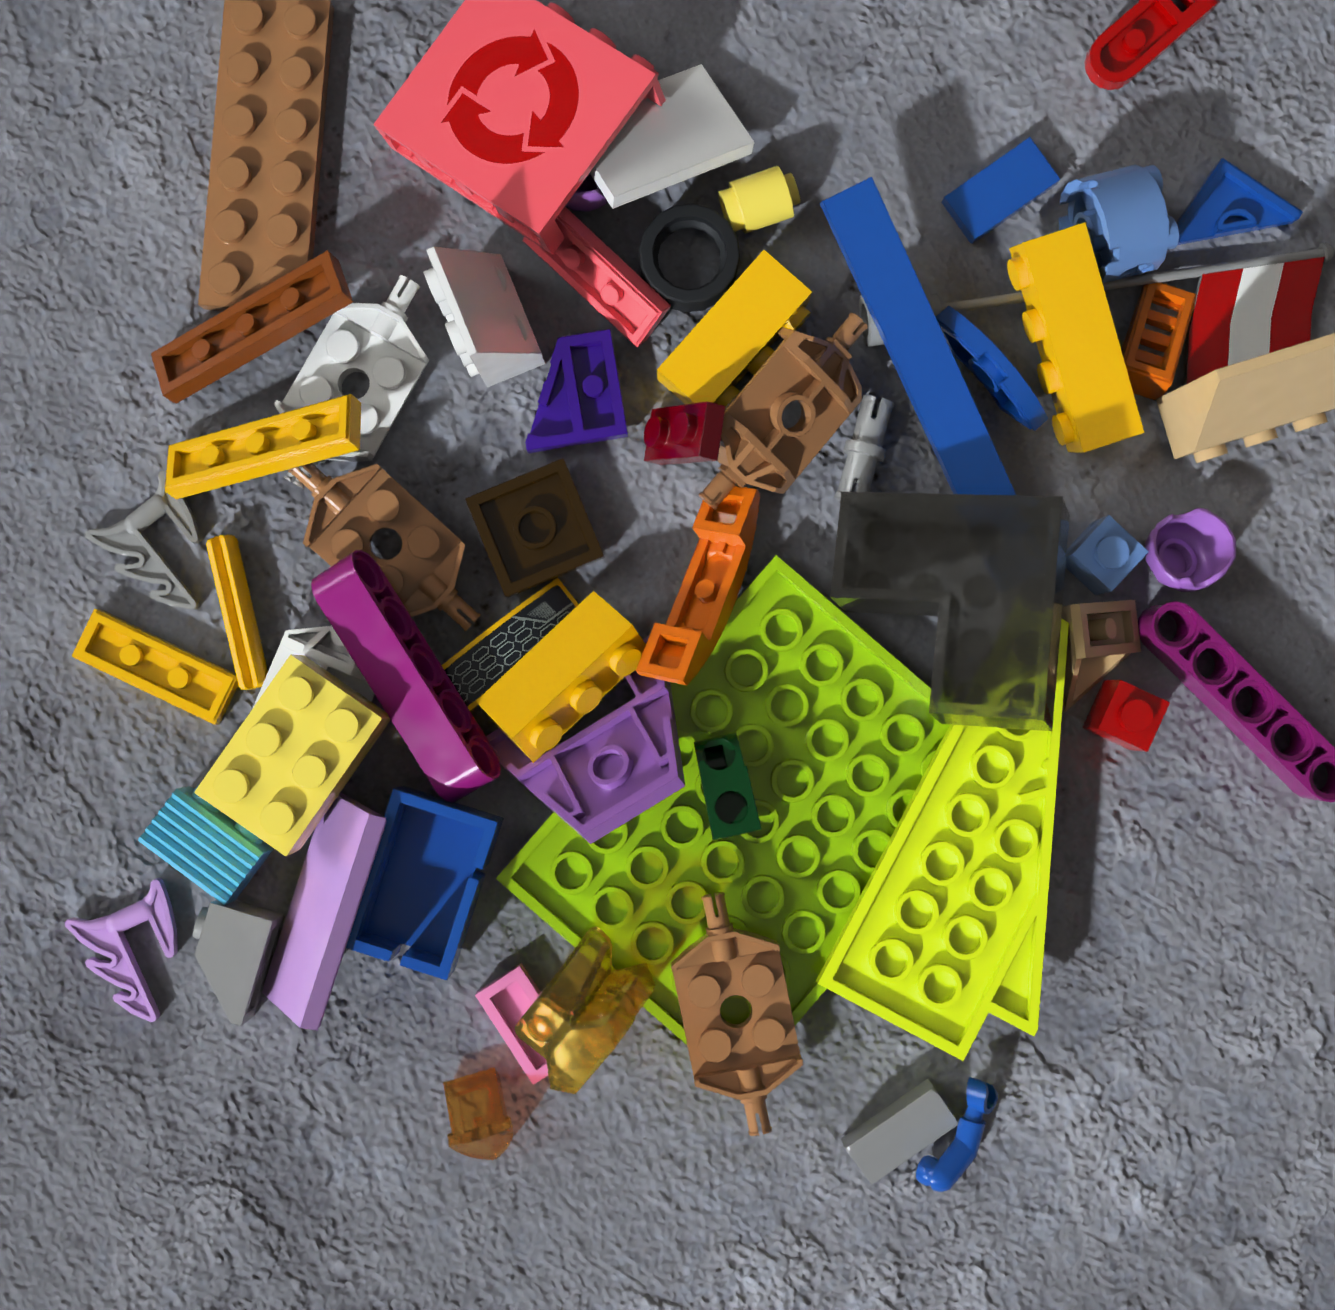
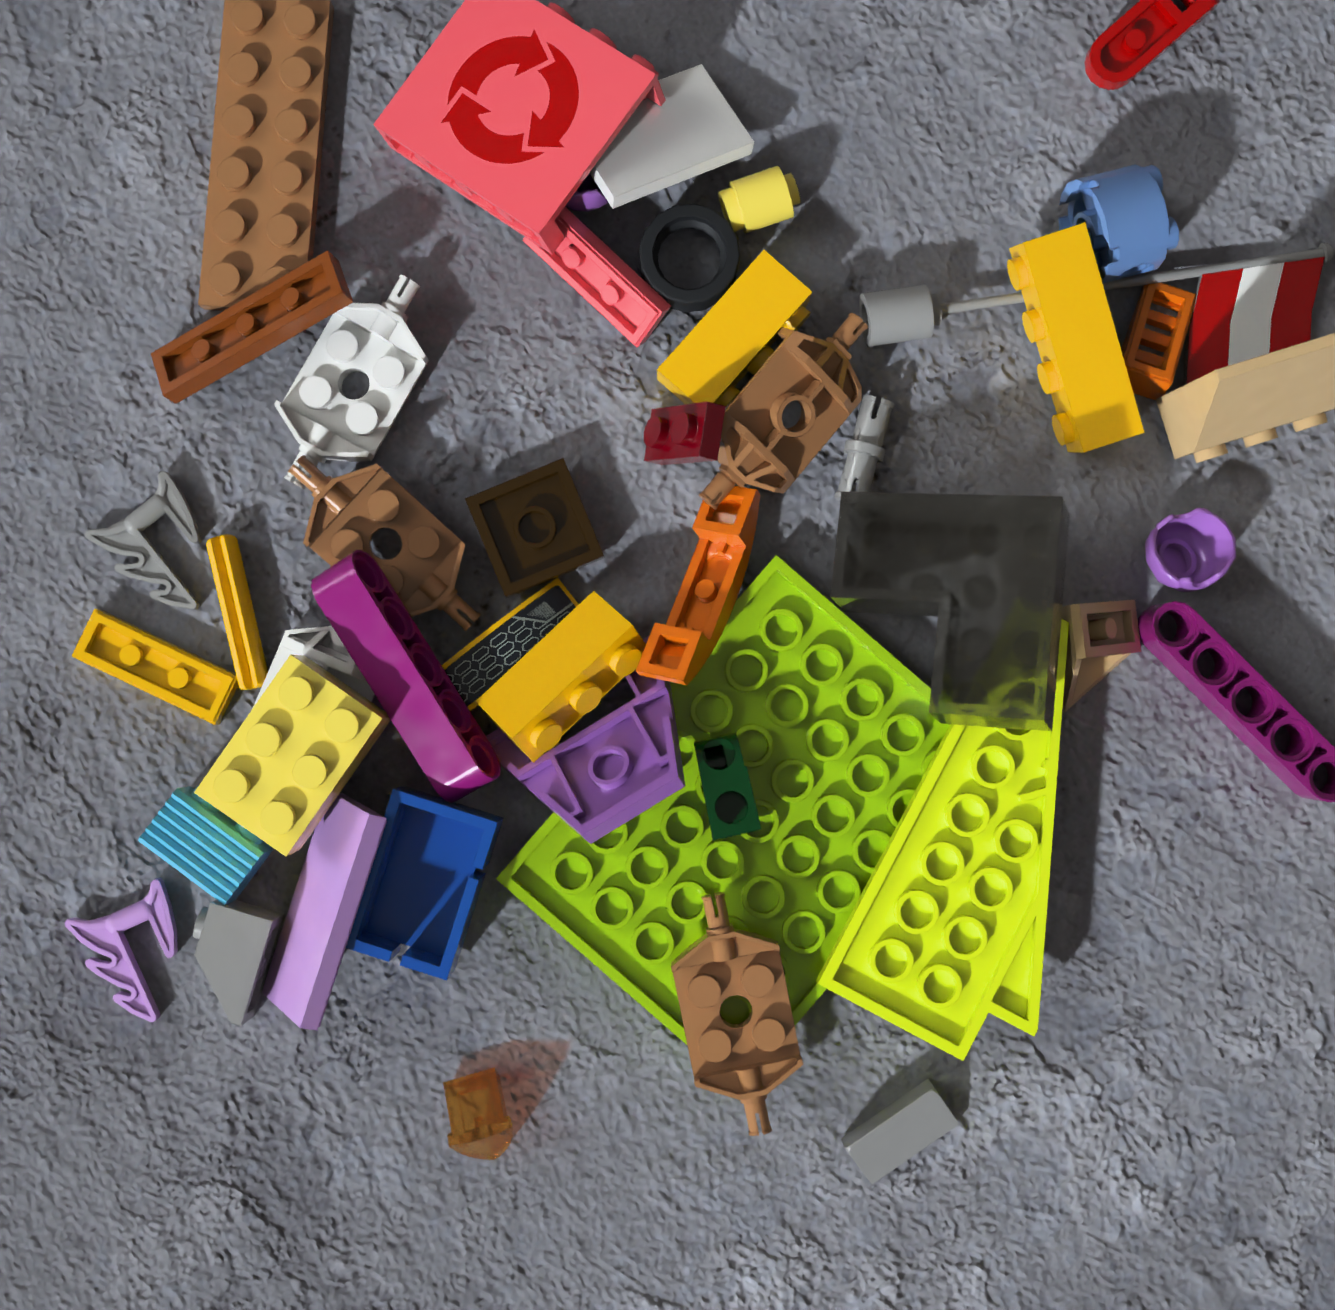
(264, 447): yellow tile -> none
(482, 313): white slope -> none
(505, 1003): bright pink tile -> none
(580, 396): dark purple wing -> none
(584, 1011): clear yellow piece -> none
(915, 341): blue tile -> none
(947, 1170): blue arm -> none
(991, 369): blue tile -> none
(1000, 190): blue tile -> none
(1103, 555): medium blue brick -> none
(1126, 715): red brick -> none
(1231, 205): blue tile -> none

